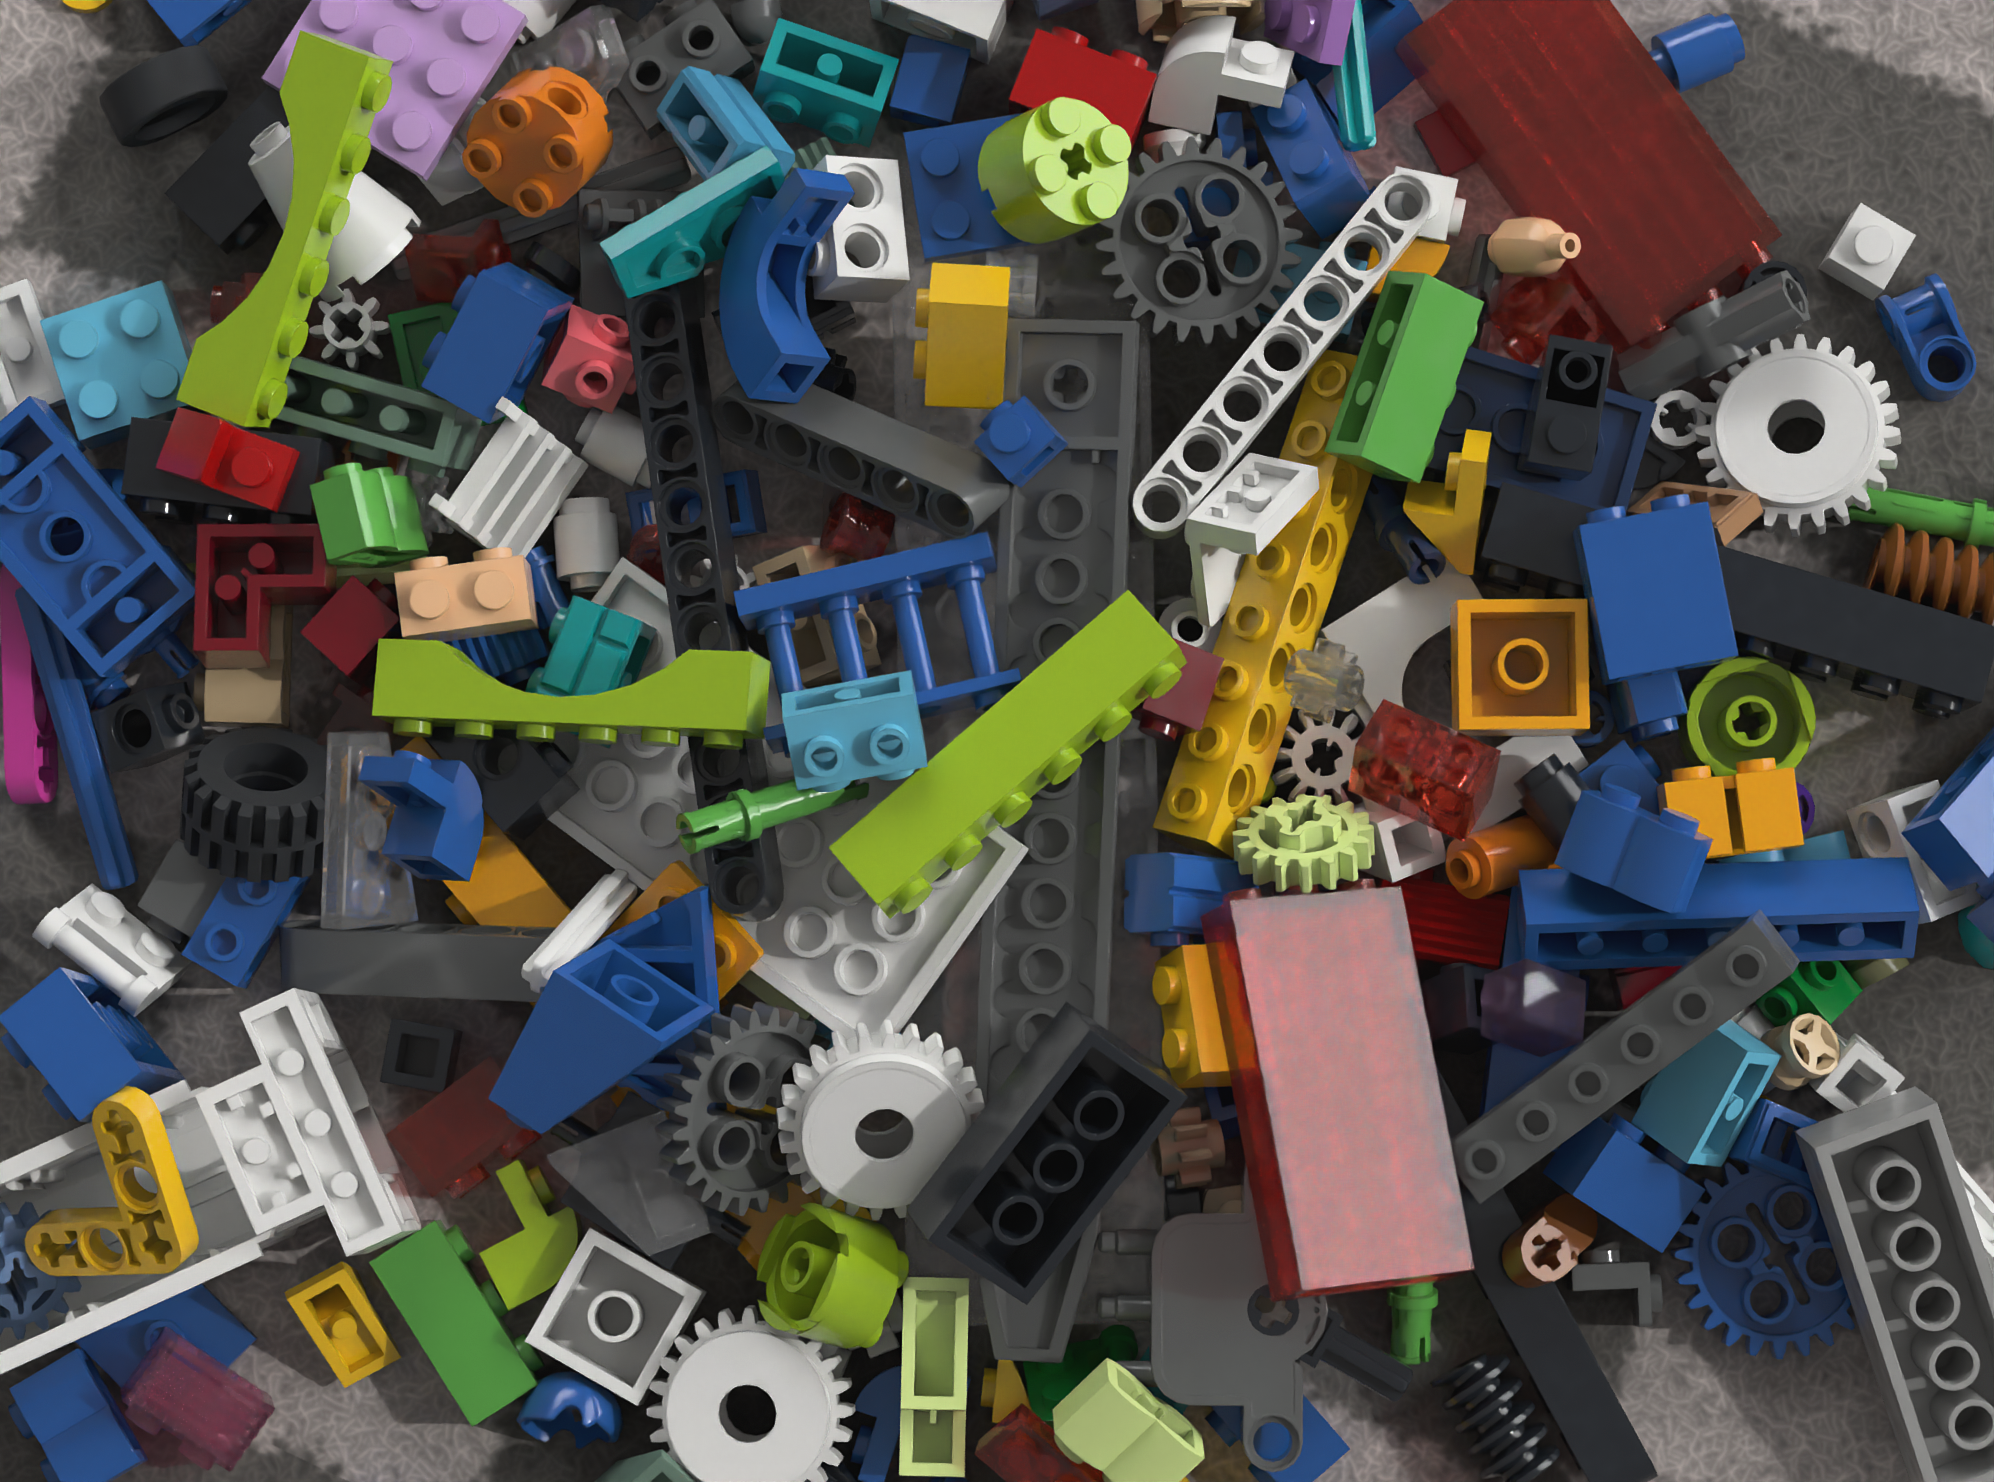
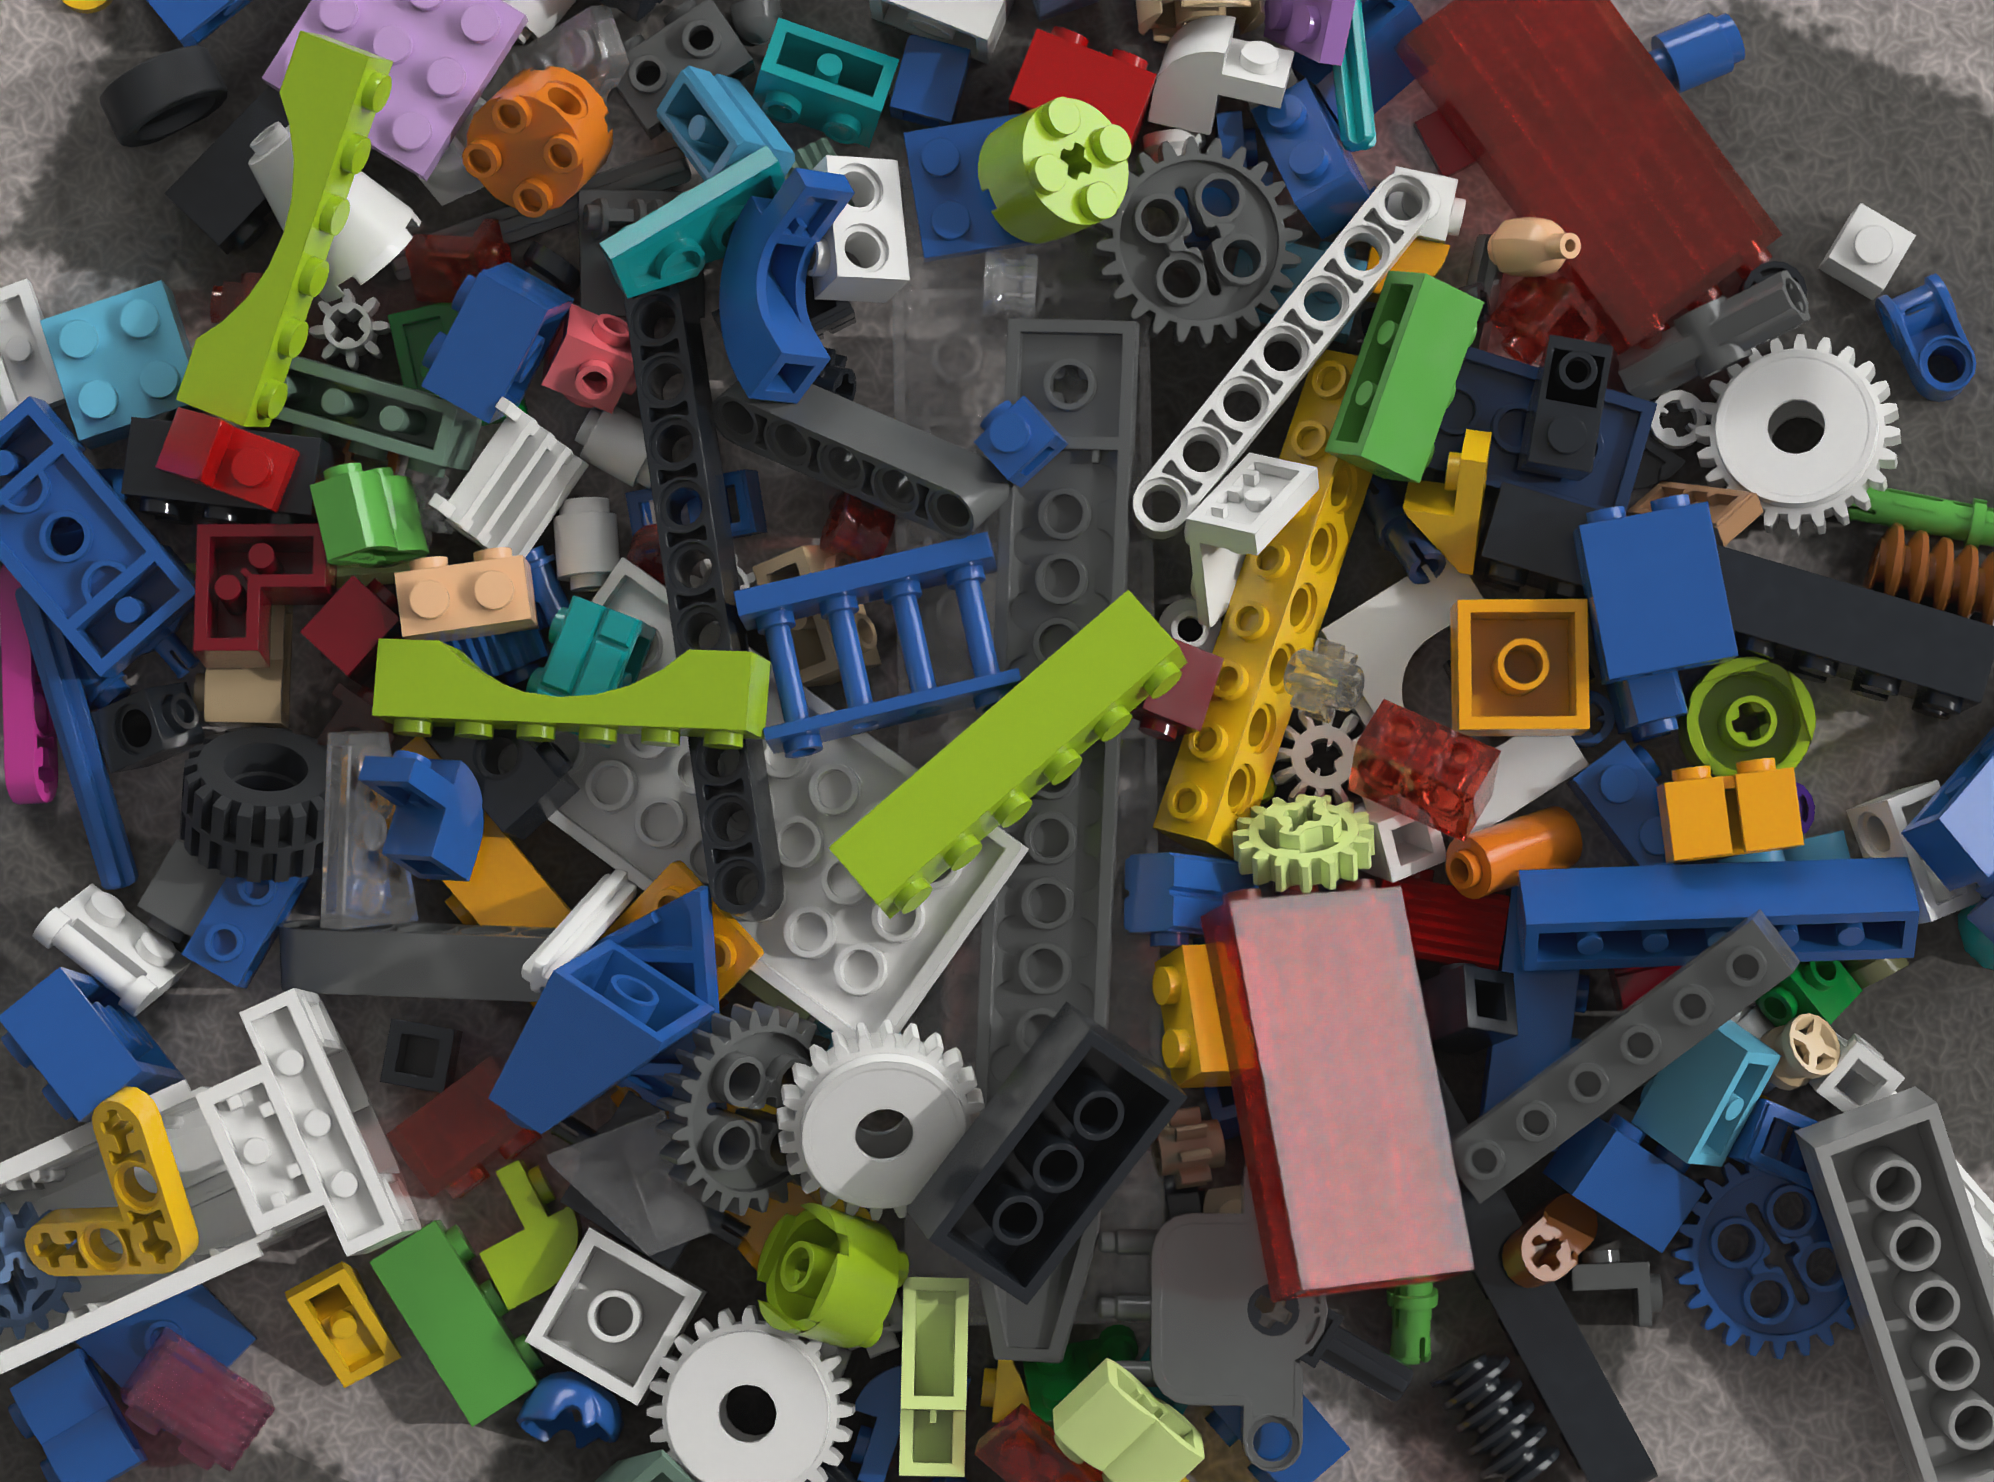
(749, 813): bright green pin -> none
(854, 731): medium azure brick -> none
(964, 335): yellow brick -> none
(1533, 1008): clear purple brick -> none
(1551, 796): black brick -> none
(1633, 849): blue brick -> none

